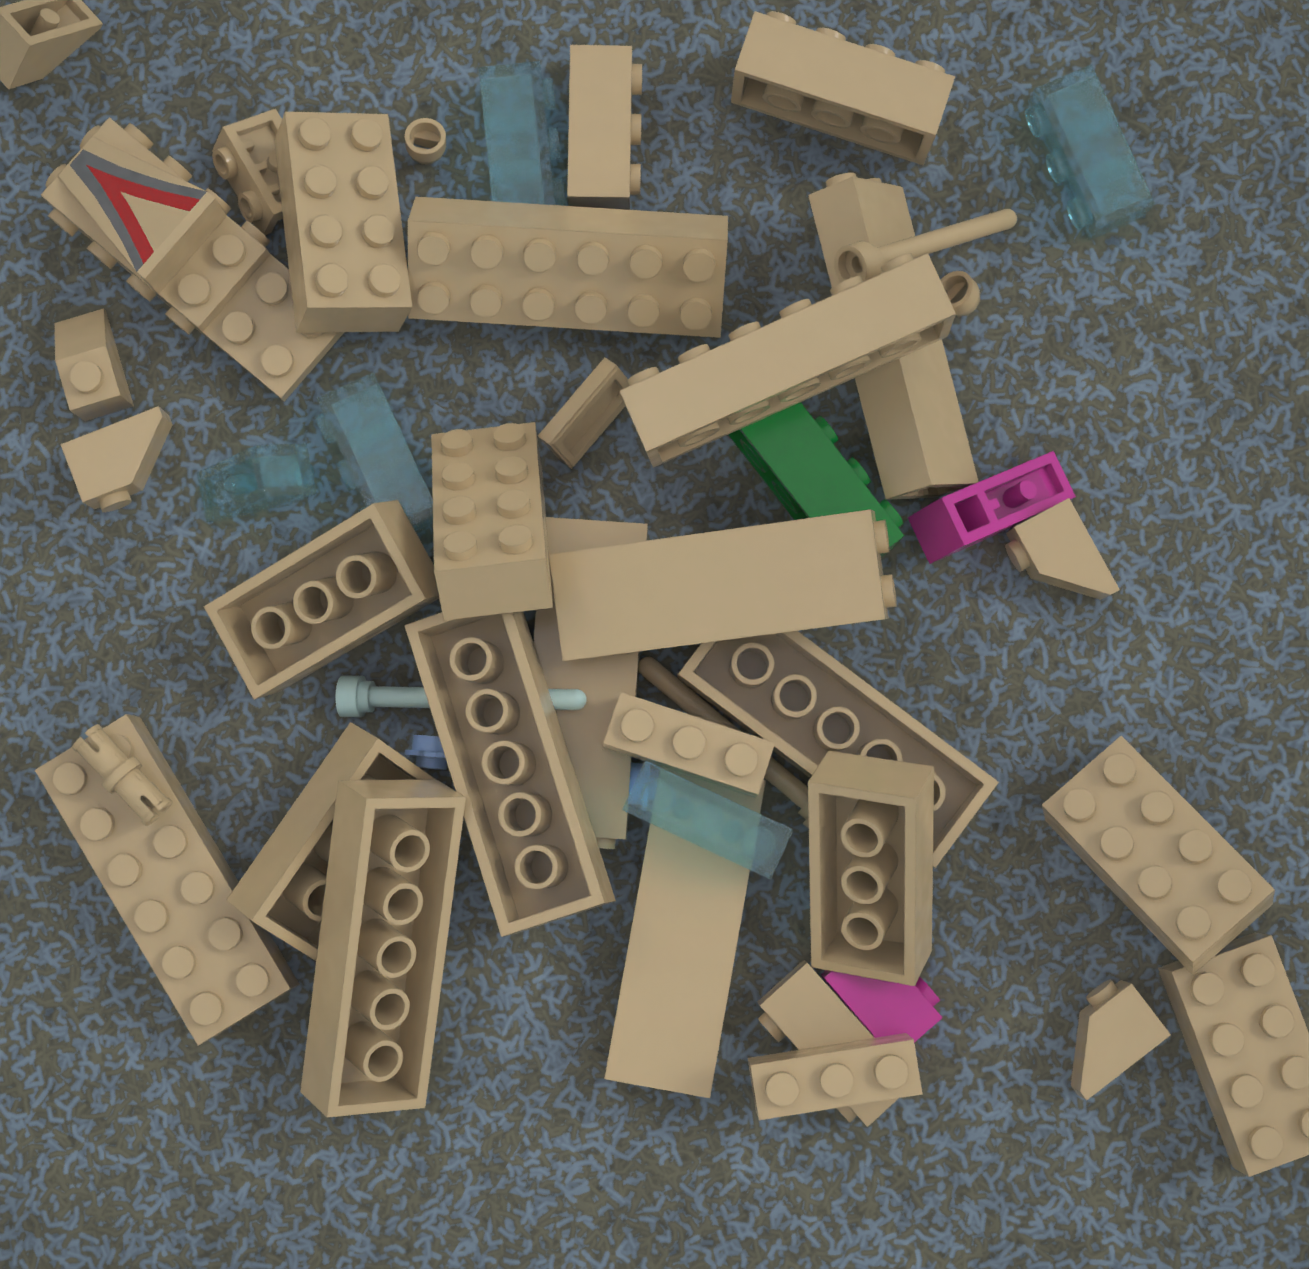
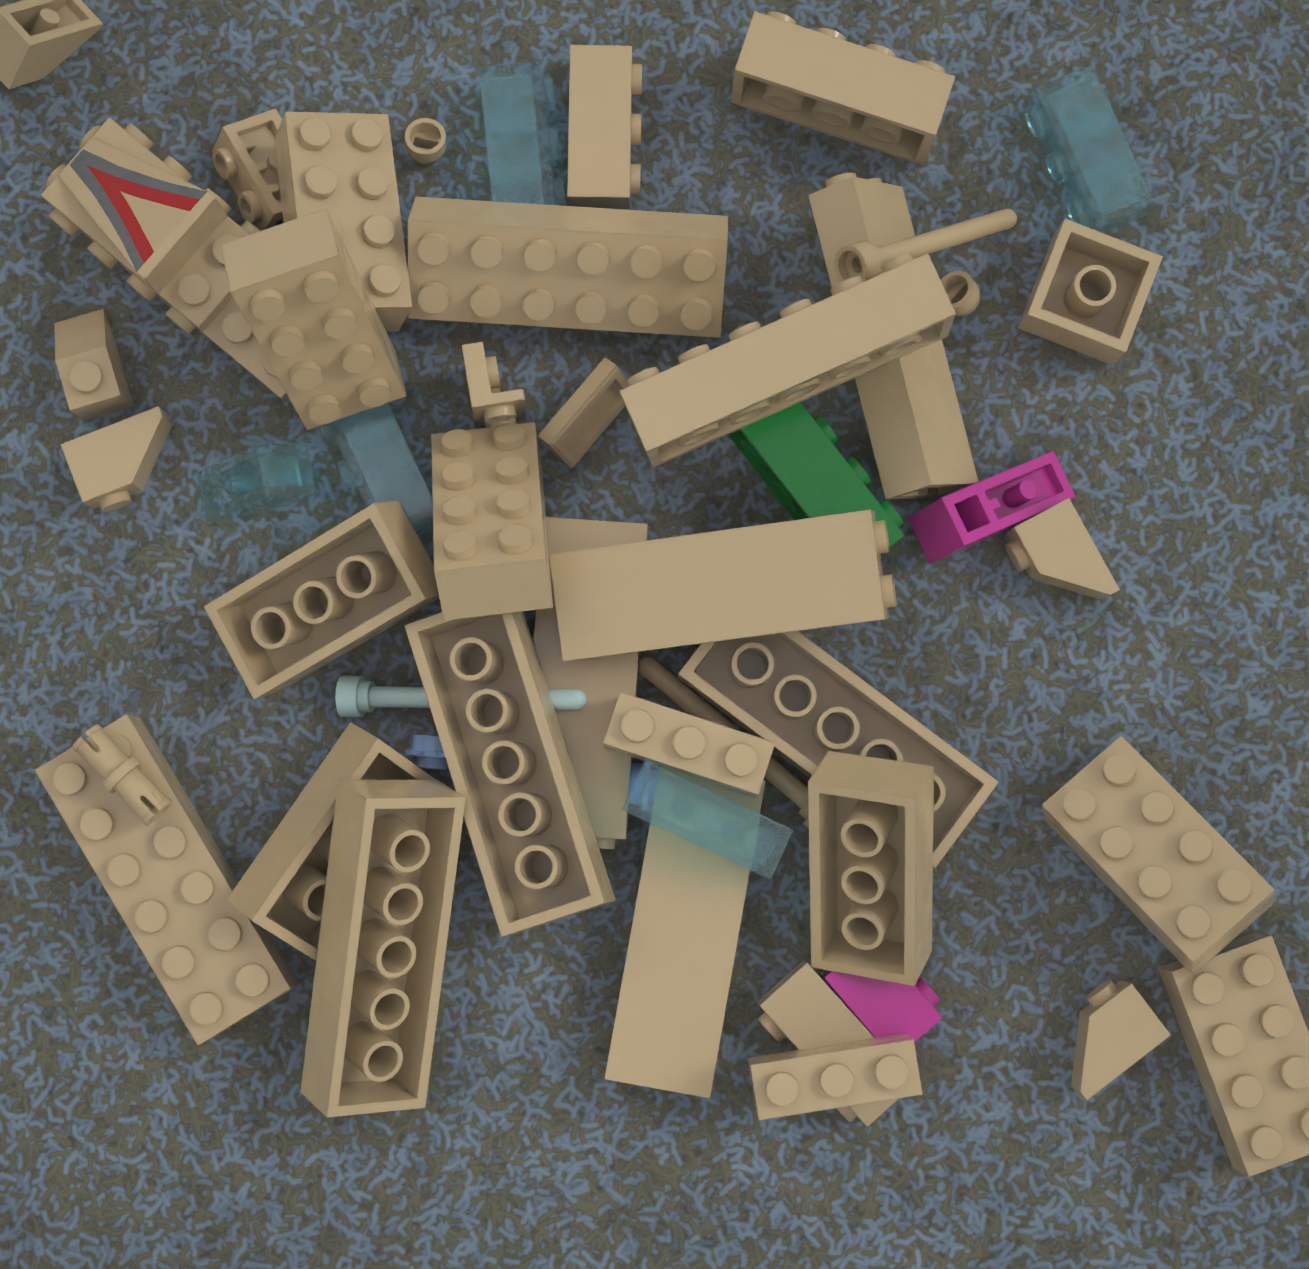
(313, 319): none -> tan brick
(488, 403): none -> tan bracket
(1090, 292): none -> tan brick

